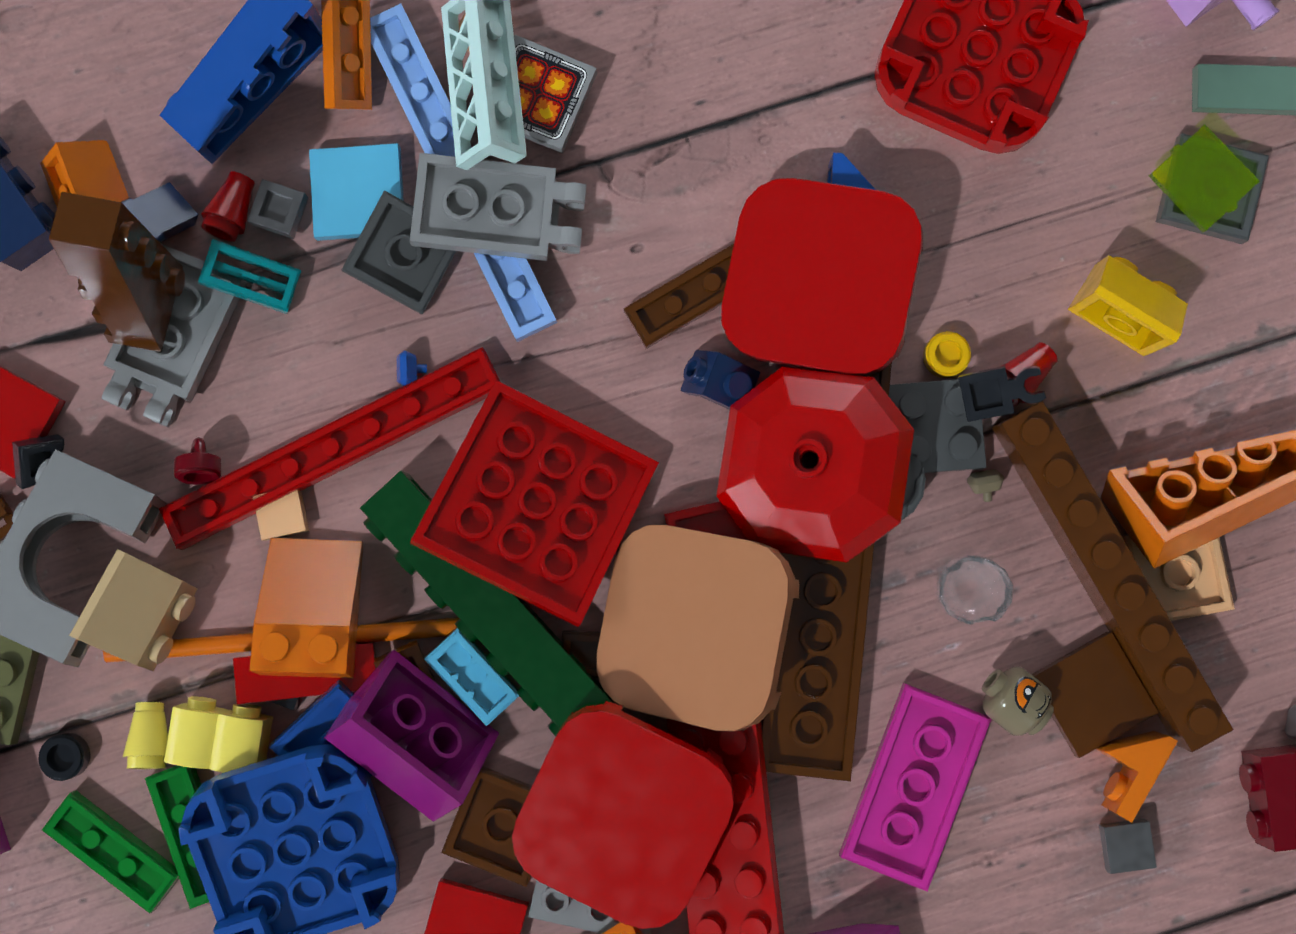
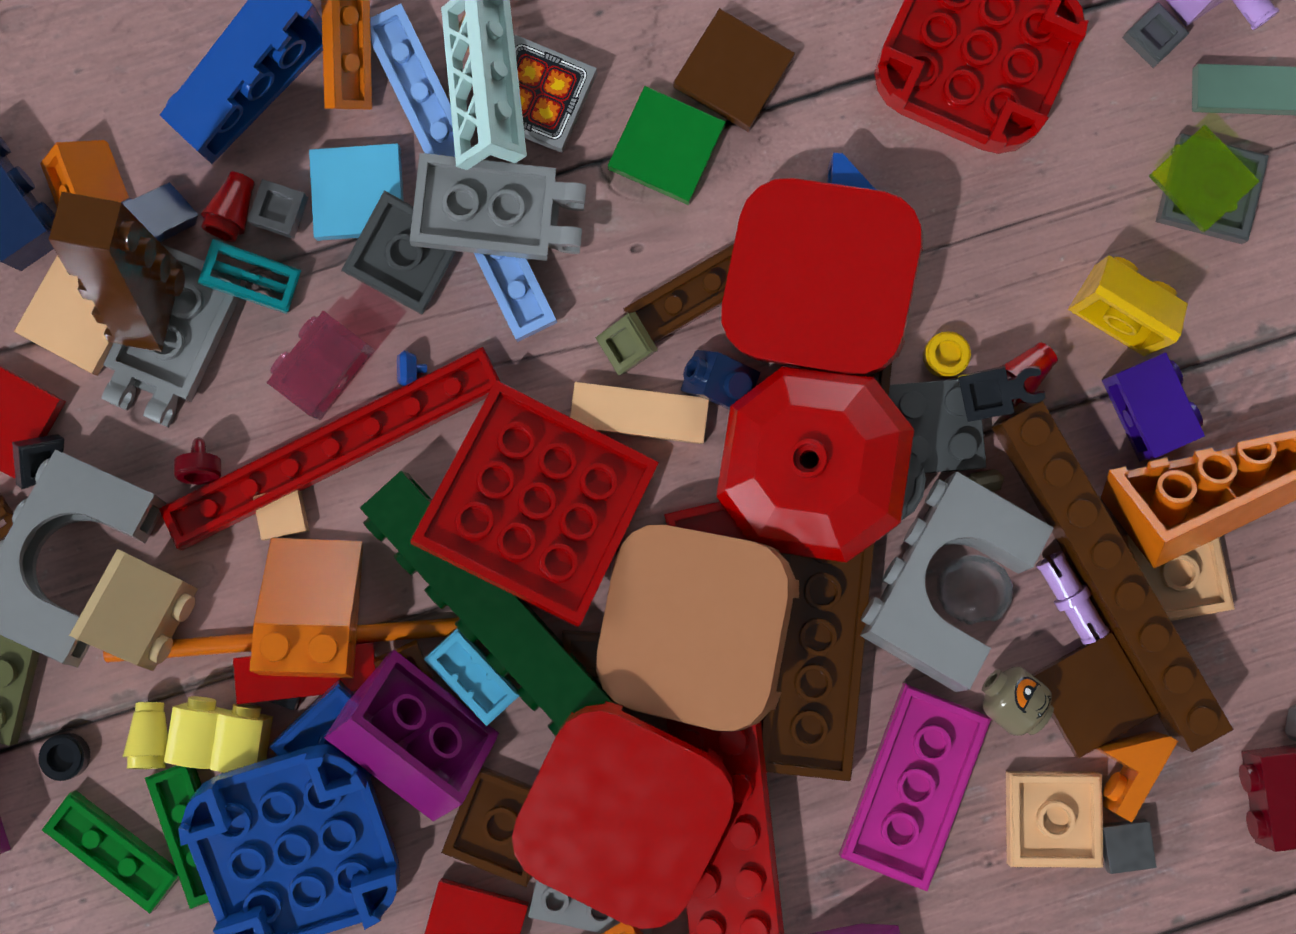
(64, 321): none -> light nougat tile
(319, 365): none -> clear pink brick
(626, 343): none -> olive tile
(640, 412): none -> light nougat tile
(666, 145): none -> green tile
(733, 70): none -> reddish brown tile
(904, 617): none -> light grey arch
(1054, 819): none -> light nougat tile
(1072, 598): none -> lavender pin
(1154, 407): none -> dark purple brick
(1155, 35): none -> dark grey tile

